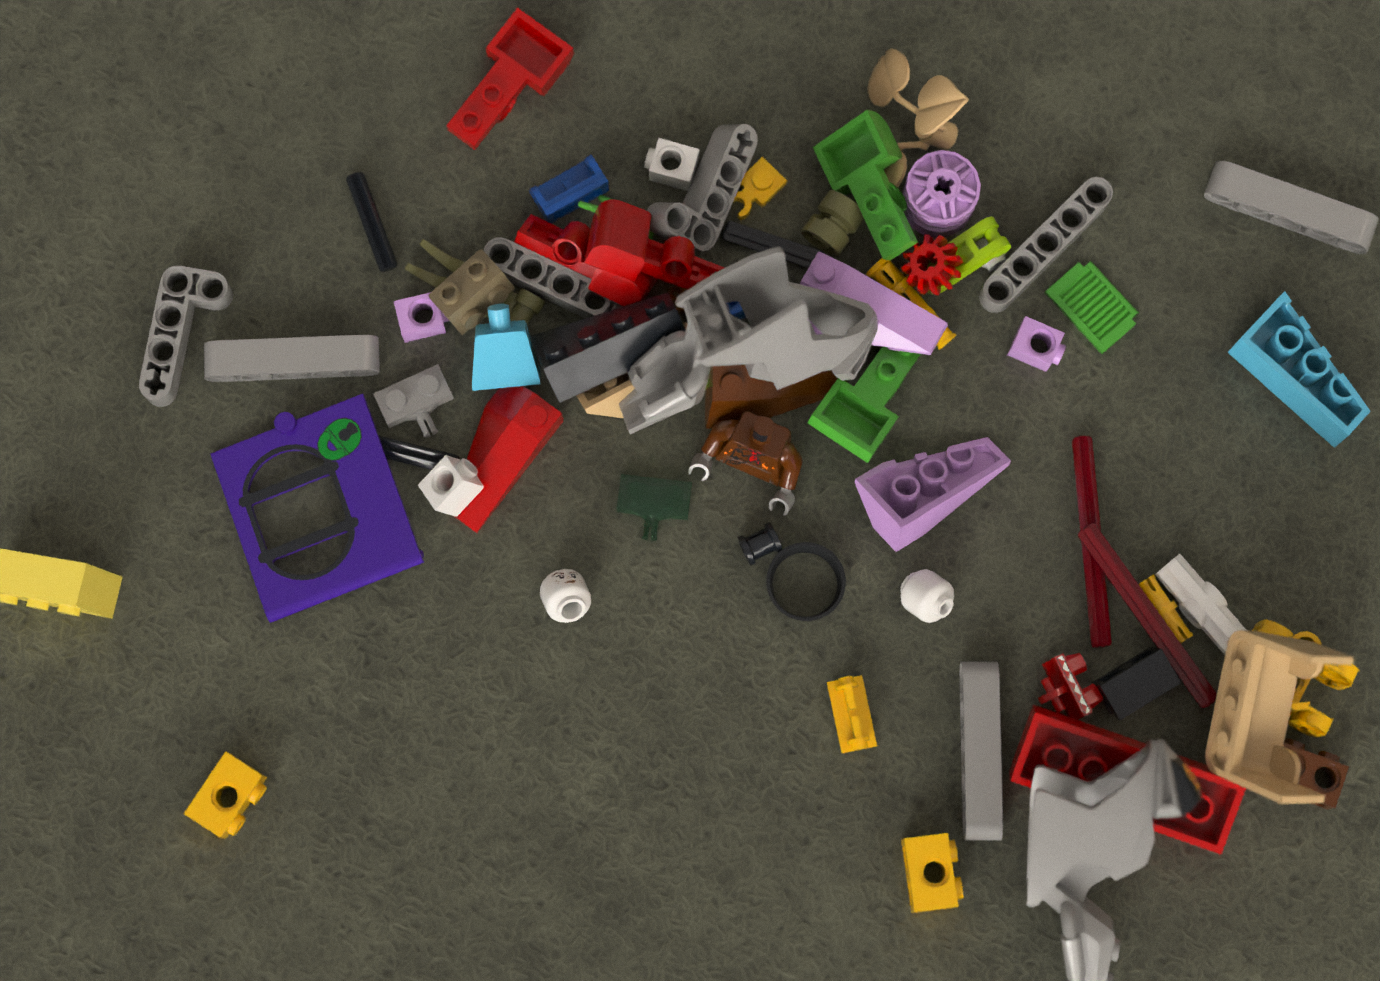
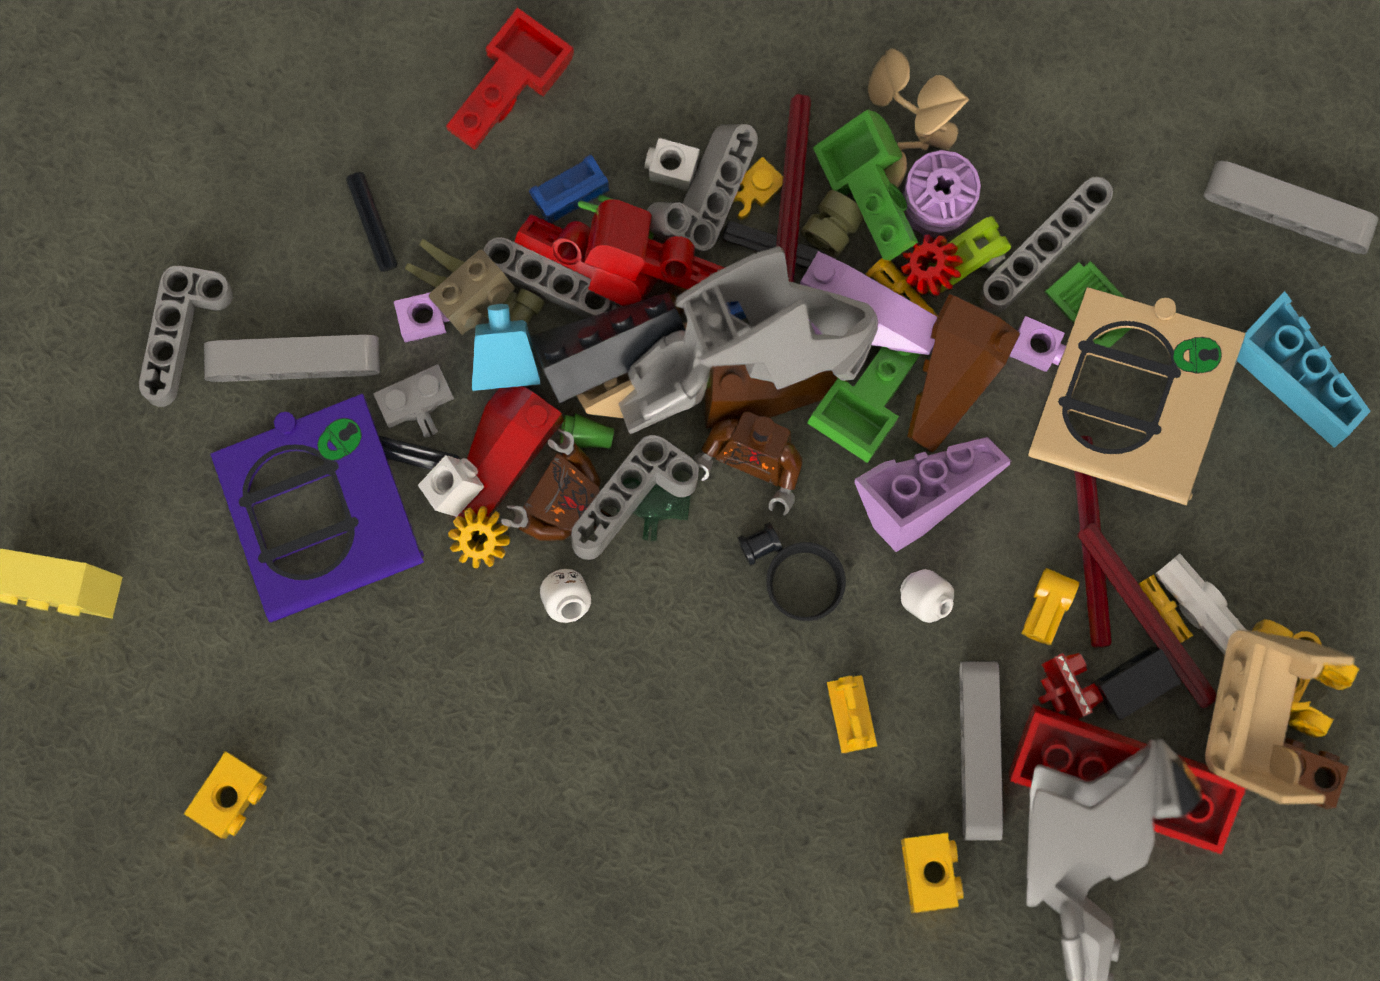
(470, 548): none -> yellow gear
(560, 495): none -> reddish brown torso
(587, 432): none -> bright green cone
(626, 499): none -> light grey beam
(793, 180): none -> dark red axle
(965, 359): none -> reddish brown wedge
(1053, 597): none -> yellow piece
(1178, 436): none -> tan door

